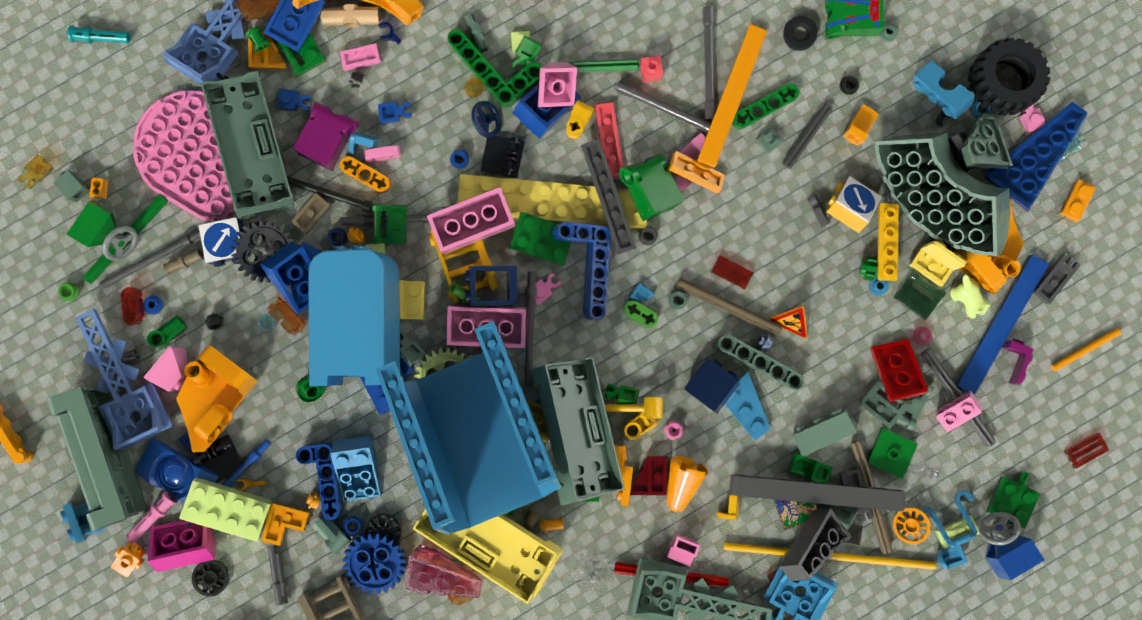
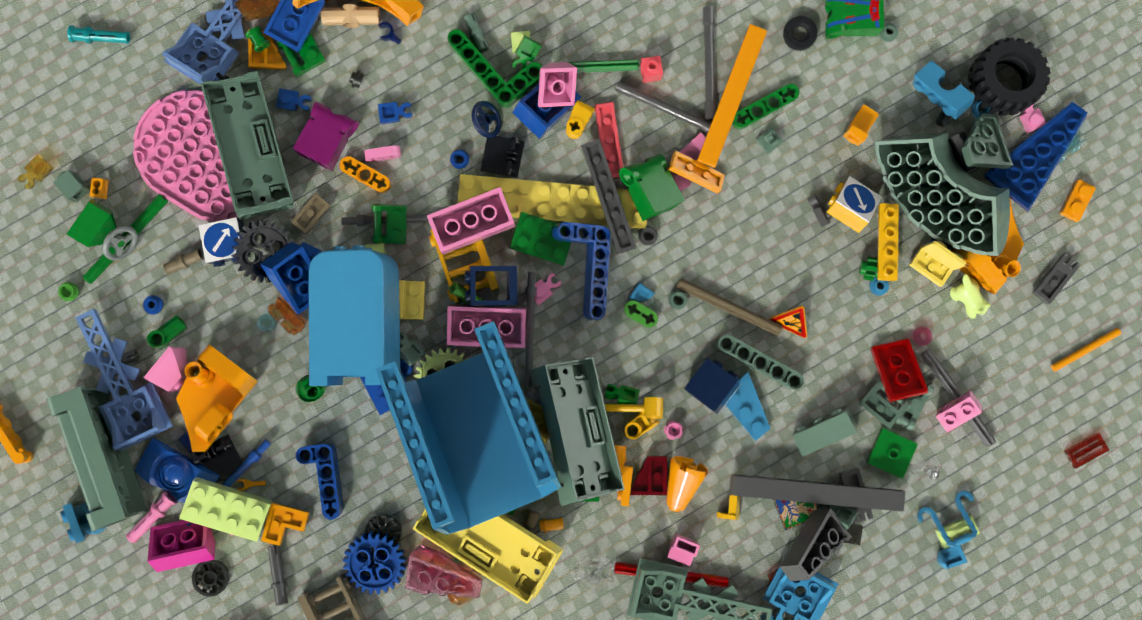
(128, 558): light orange brick -> none
(132, 306): clear red plate -> none
(184, 241): dark grey bar -> none
(214, 321): pearl dark grey plate -> none
(313, 500): light orange plate -> none
(331, 237): dark blue plate -> none
(333, 535): sand green piece -> none
(347, 521): blue plate -> none
(355, 236): light orange plate -> none
(356, 468): dark azure slope -> none
(360, 57): bright pink plate -> none
(362, 139): dark azure tile -> none
(365, 205): pearl dark grey bar -> none
(476, 93): clear yellow plate -> none
(732, 272): clear red tile -> none
(764, 342): sand blue plate -> none
(807, 136): dark grey axle -> none
(809, 468): green slope -> none
(836, 556): yellow piece -> none
(853, 81): pearl dark grey plate -> none
(878, 520): dark tan axle -> none
(912, 525): light orange wheel -> none
(917, 301): clear green plate -> none
(1002, 324): blue tile -> none
(1008, 552): blue piece -> none
(1014, 498): green plate -> none
(1024, 359): magenta bracket -> none

